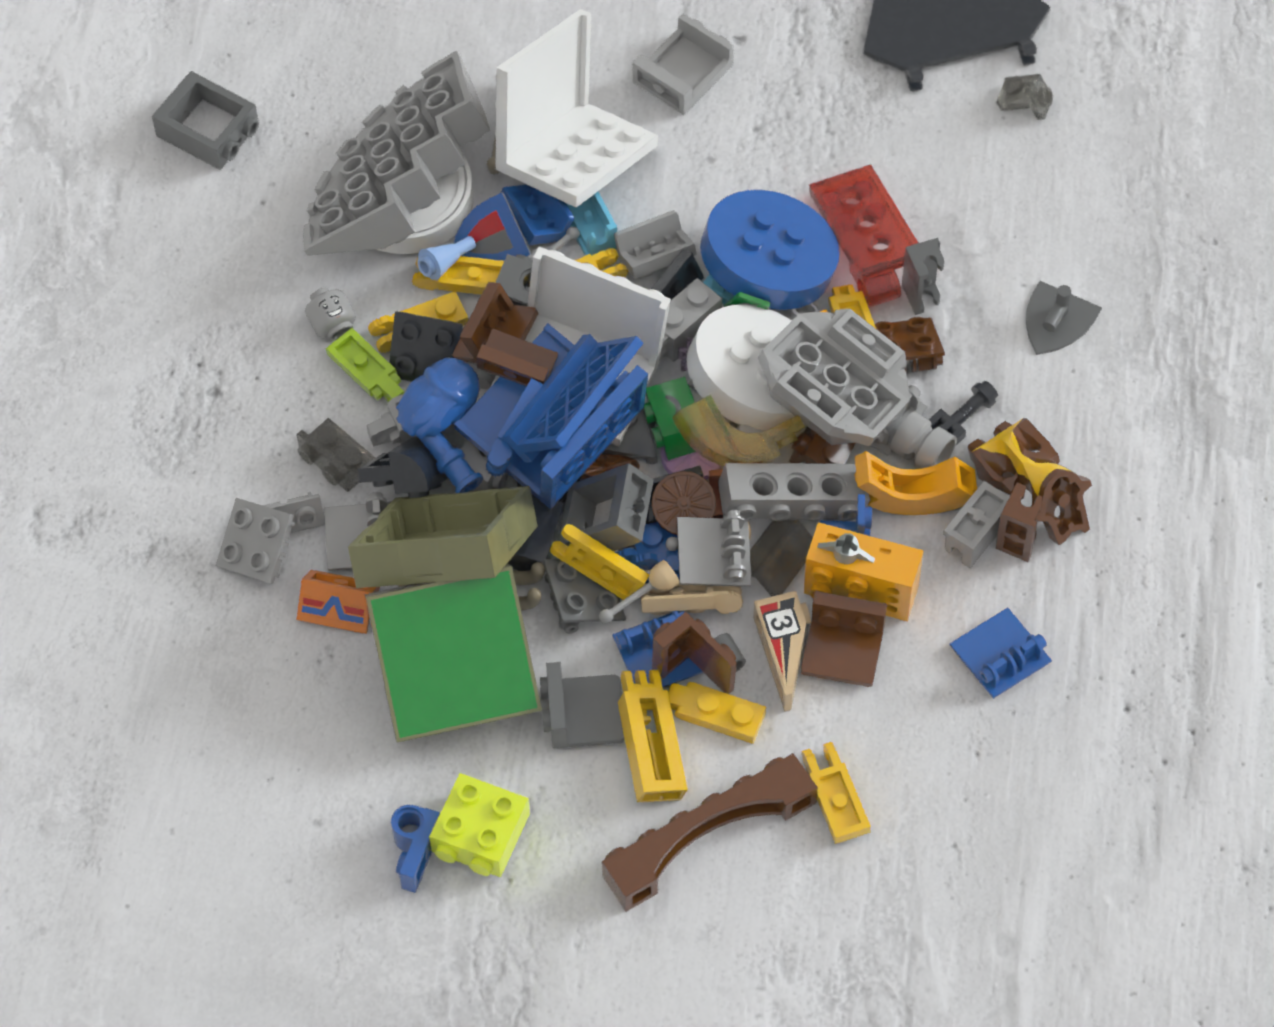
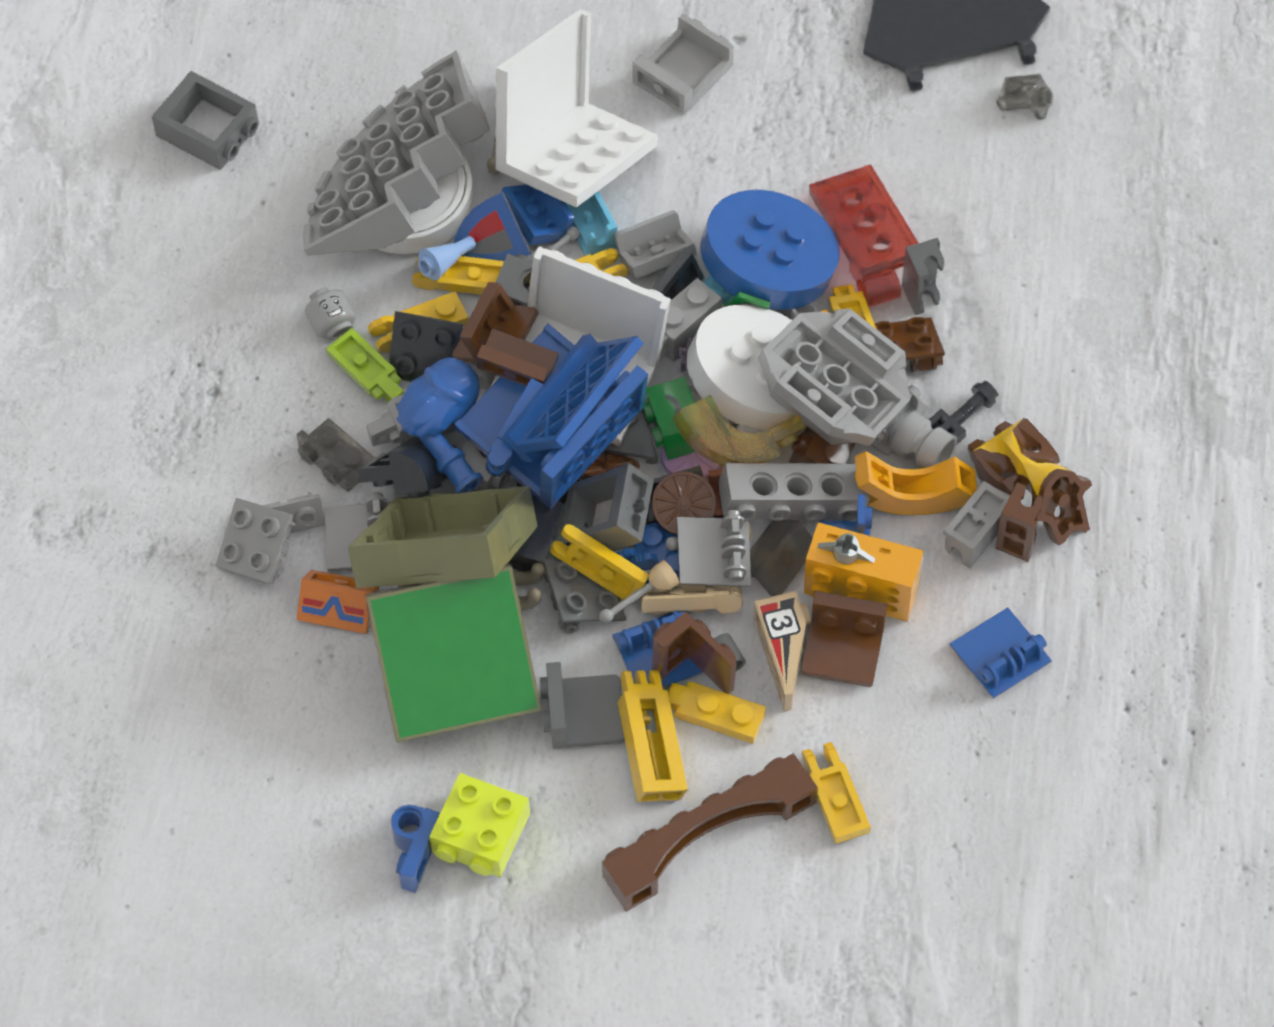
(1057, 317): dark grey shield -> none

